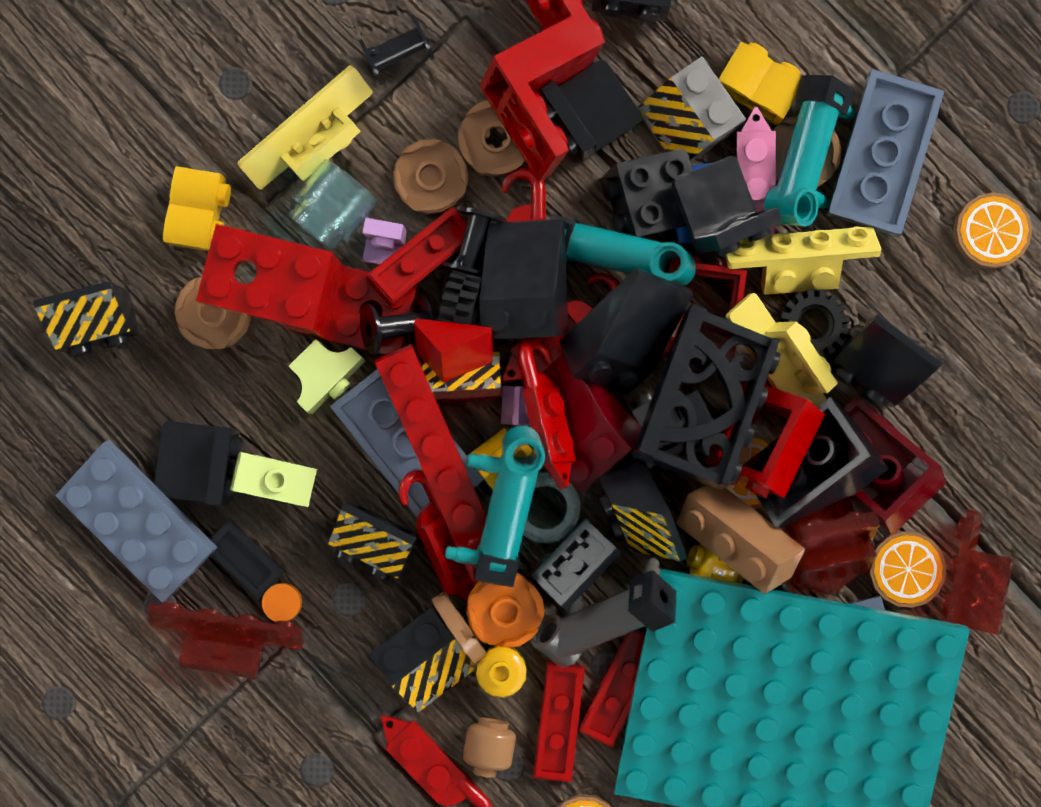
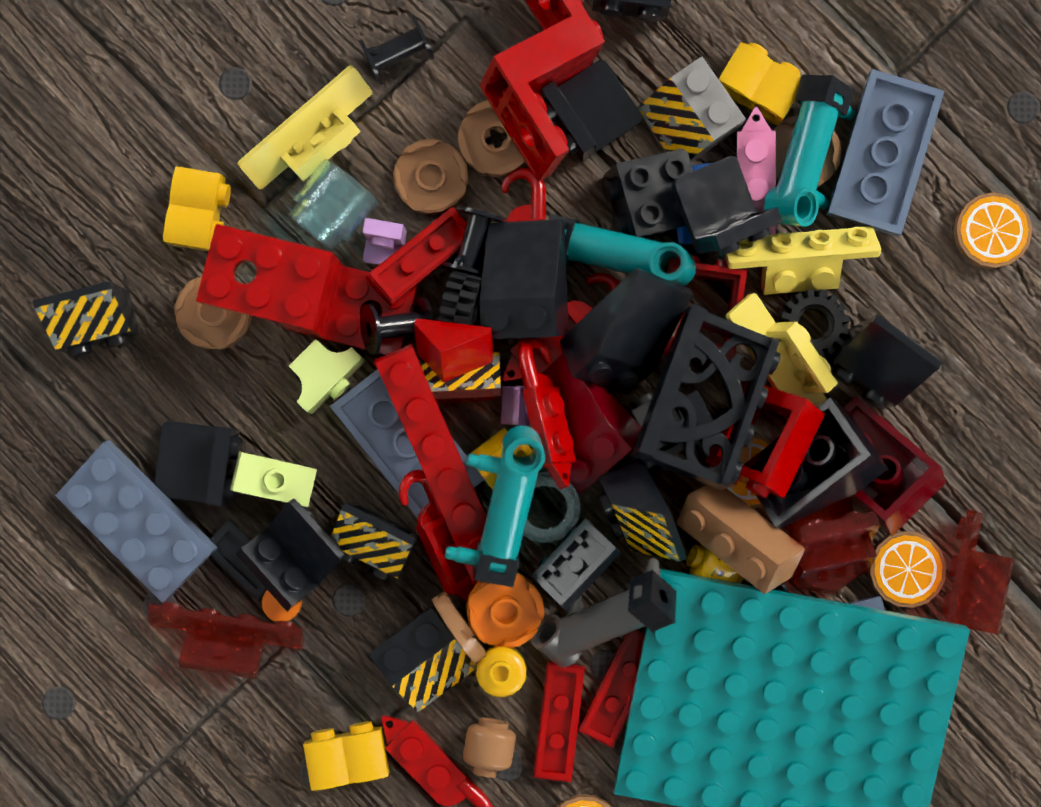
(291, 555): none -> black bracket
(346, 757): none -> yellow brick

